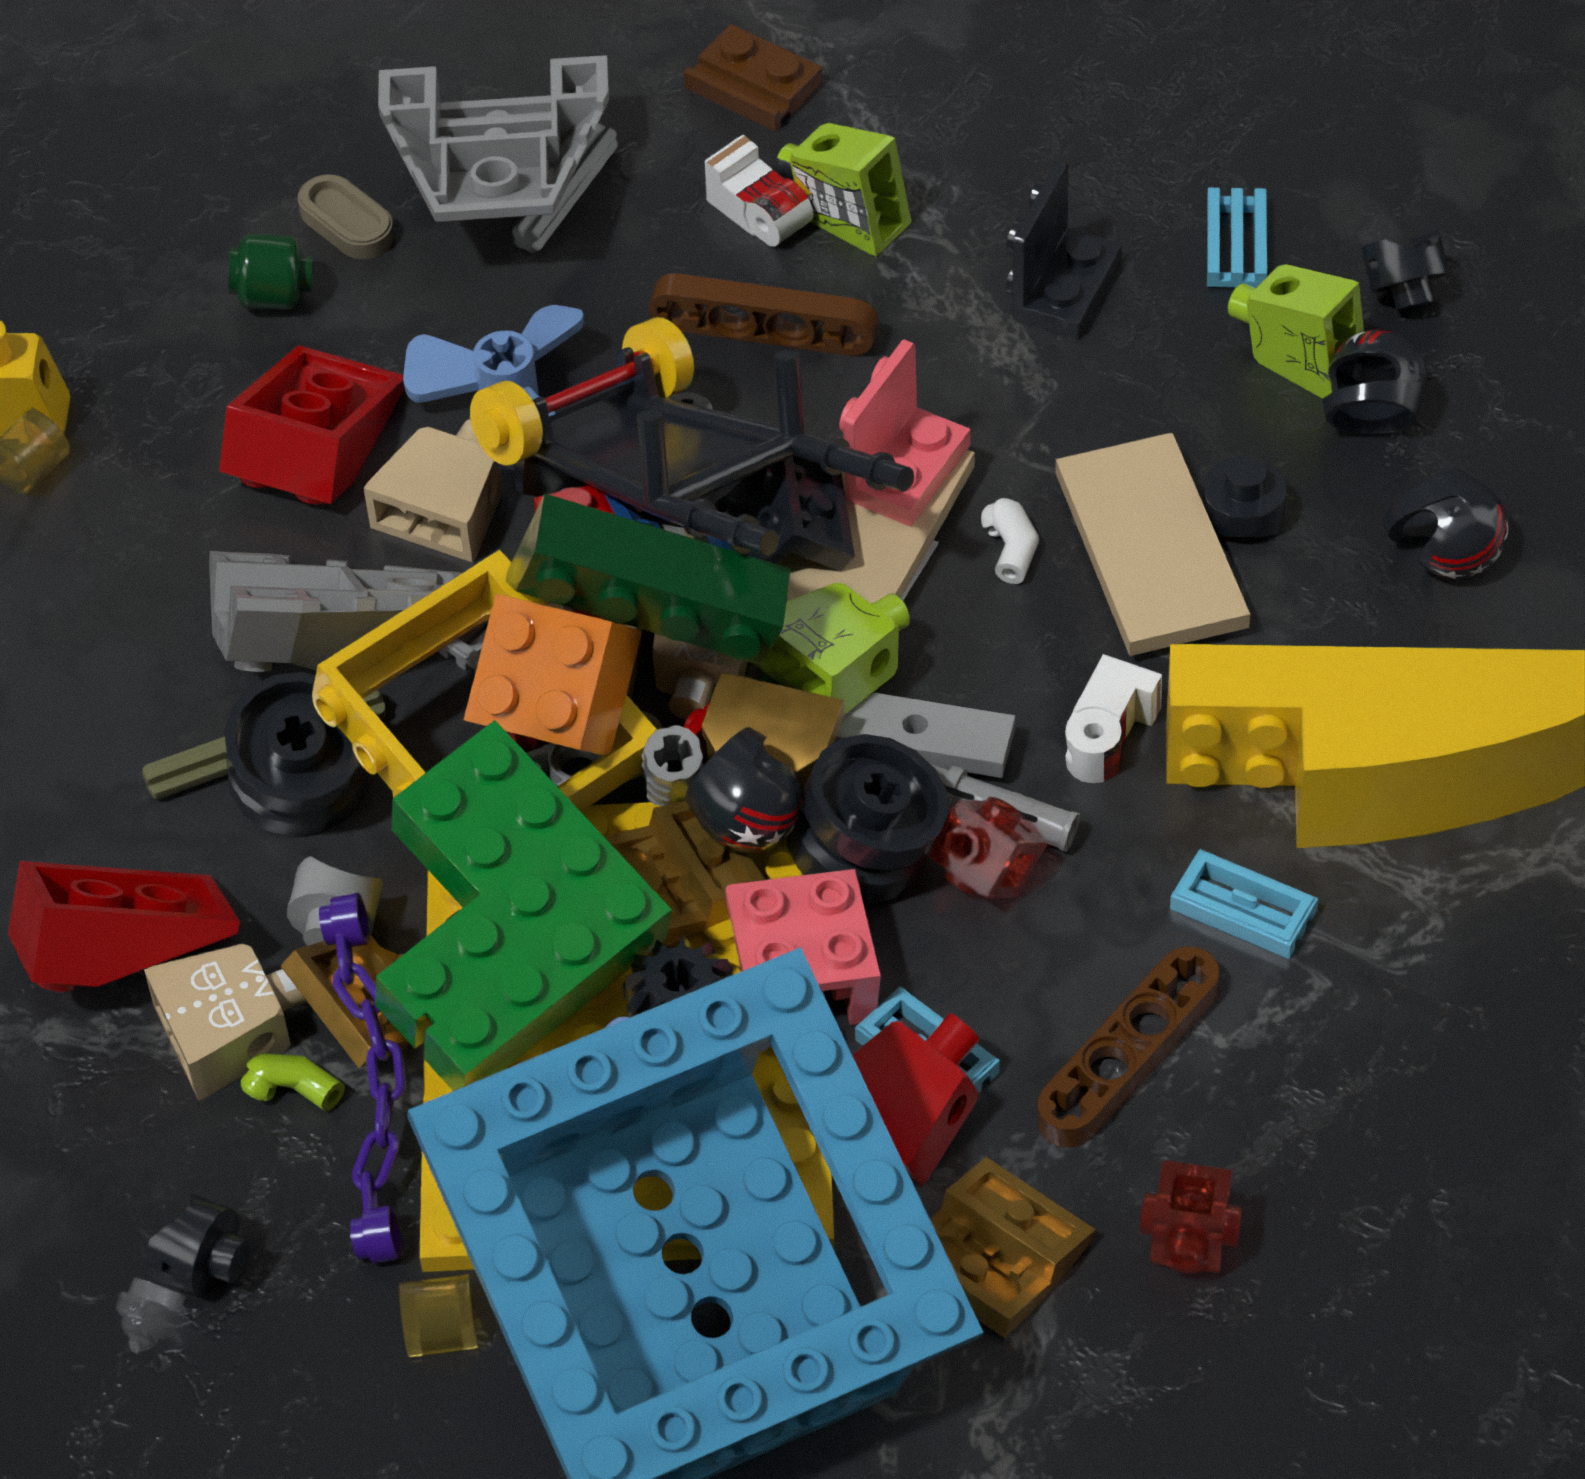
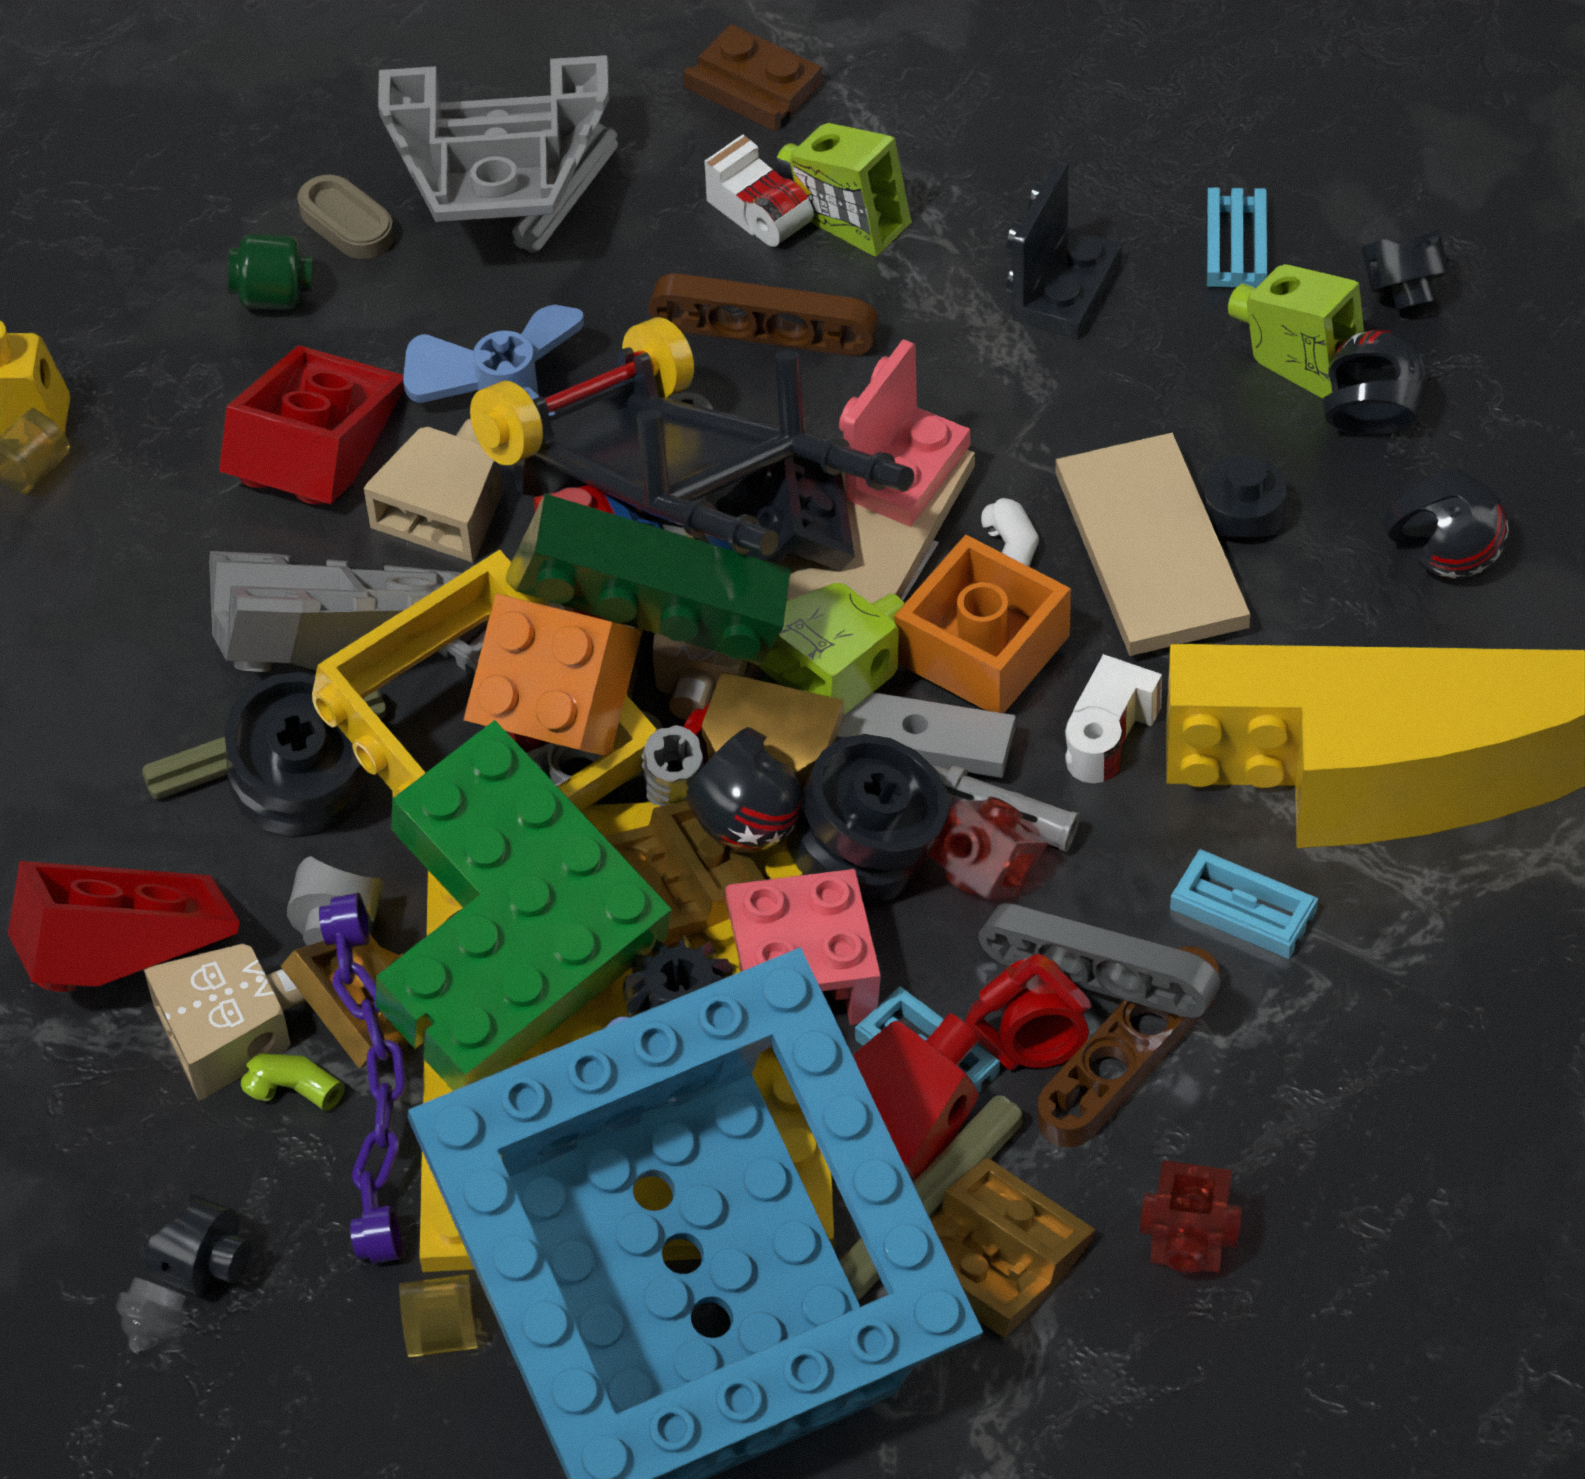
(978, 1140): none -> olive axle
(983, 625): none -> orange brick
(1039, 1015): none -> red piece
(1099, 957): none -> dark grey beam

